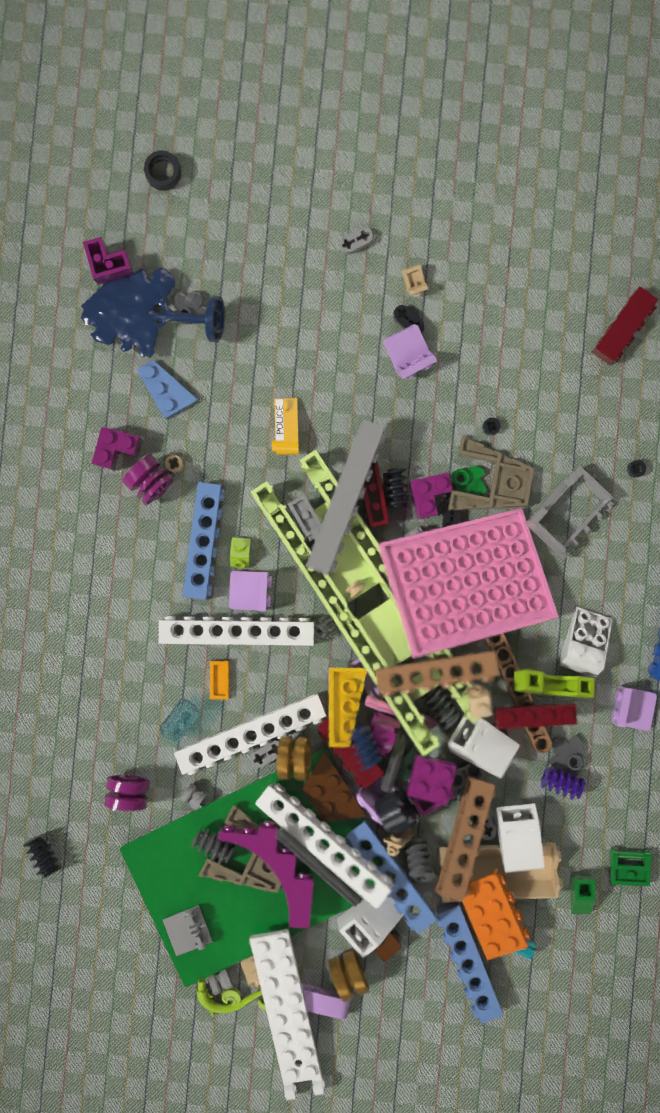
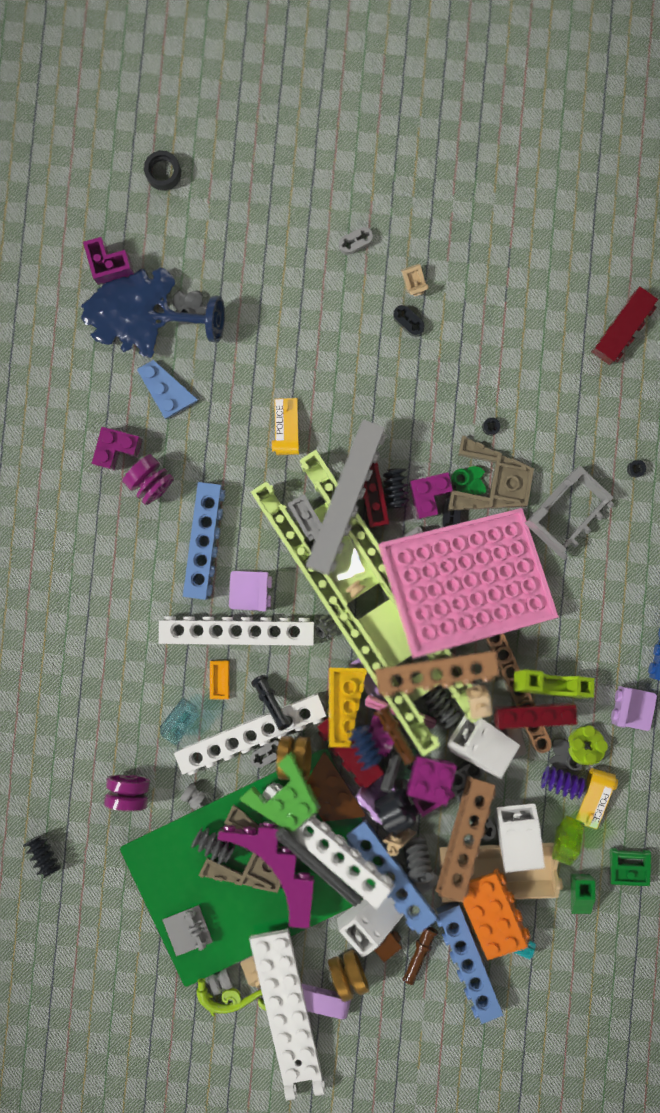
(179, 461): tan bush -> none
(240, 552): lime bracket -> none
(266, 695): none -> black pin
(291, 804): none -> bright green wing
(348, 562): none -> clear piece
(391, 726): none -> reddish brown pin
(409, 352): lavender bracket -> none
(423, 946): none -> reddish brown pin
(568, 840): none -> clear neon green brick
(586, 642): white slope -> none
(597, 745): none -> lime plate
(599, 789): none -> yellow door

